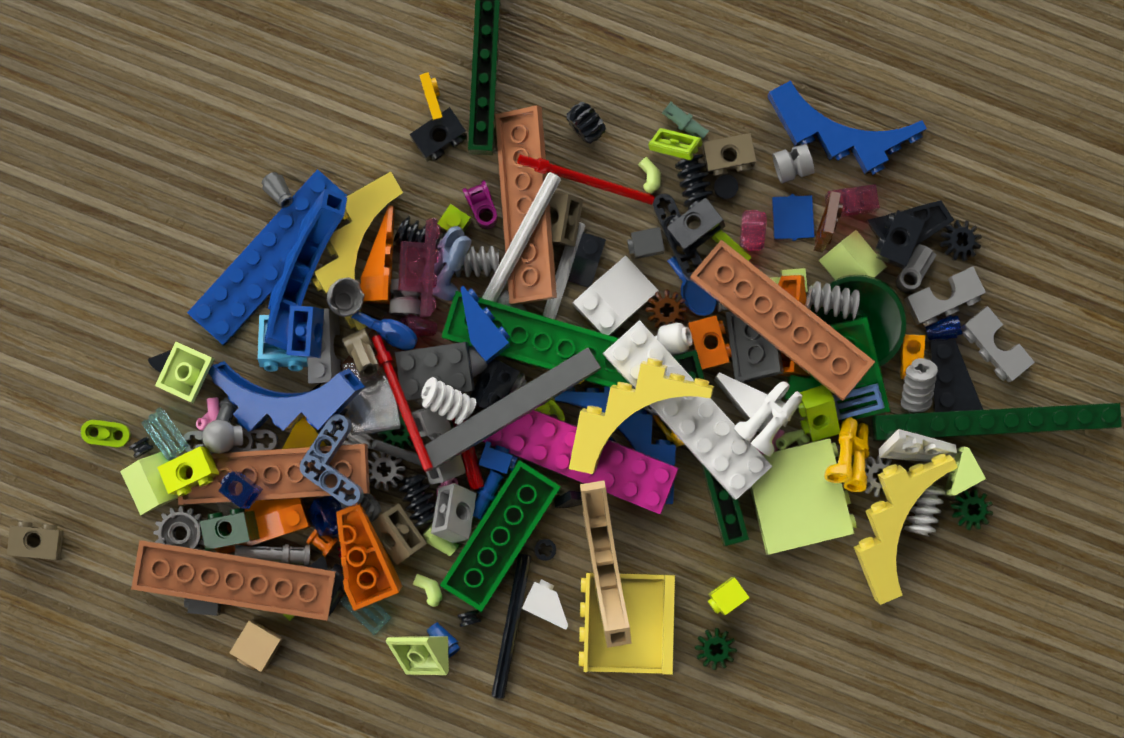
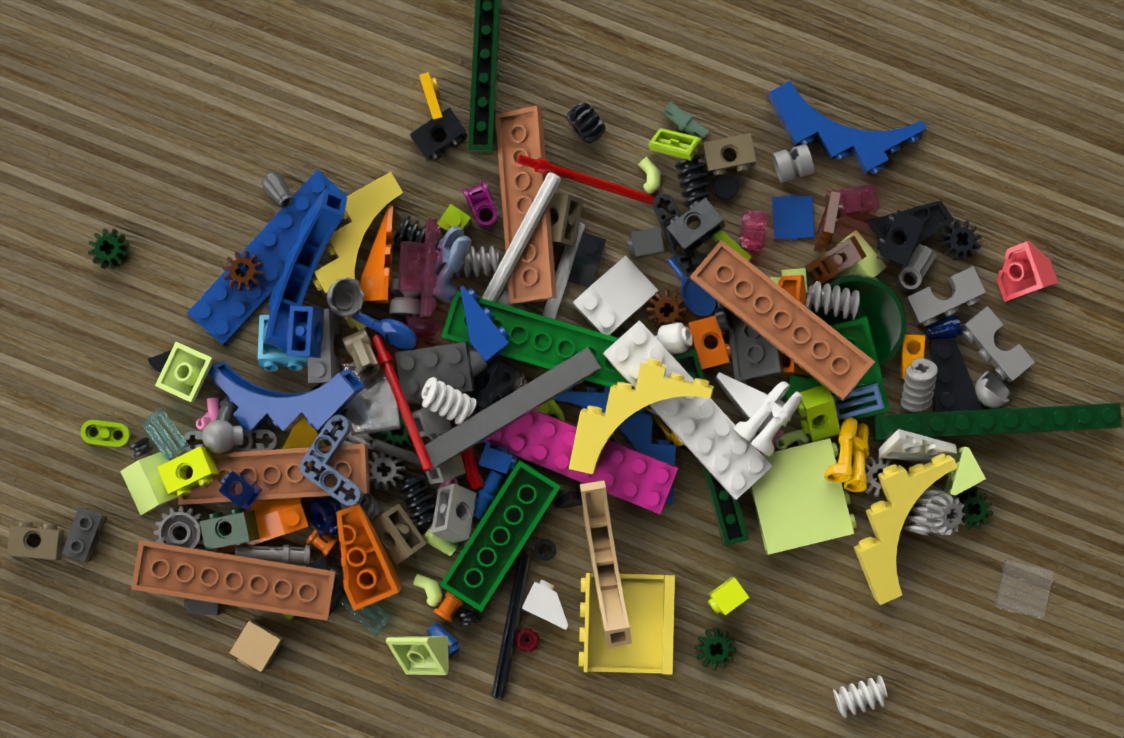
(84, 535): none -> dark grey brick
(102, 256): none -> dark green gear
(236, 266): none -> reddish brown gear
(449, 607): none -> orange bush
(532, 644): none -> dark red plate
(724, 319): none -> black tile
(836, 260): none -> reddish brown plate
(860, 697): none -> white piece
(944, 514): none -> light grey gear
(991, 391): none -> light grey hair
(1024, 589): none -> clear tile
(1025, 271): none -> coral slope

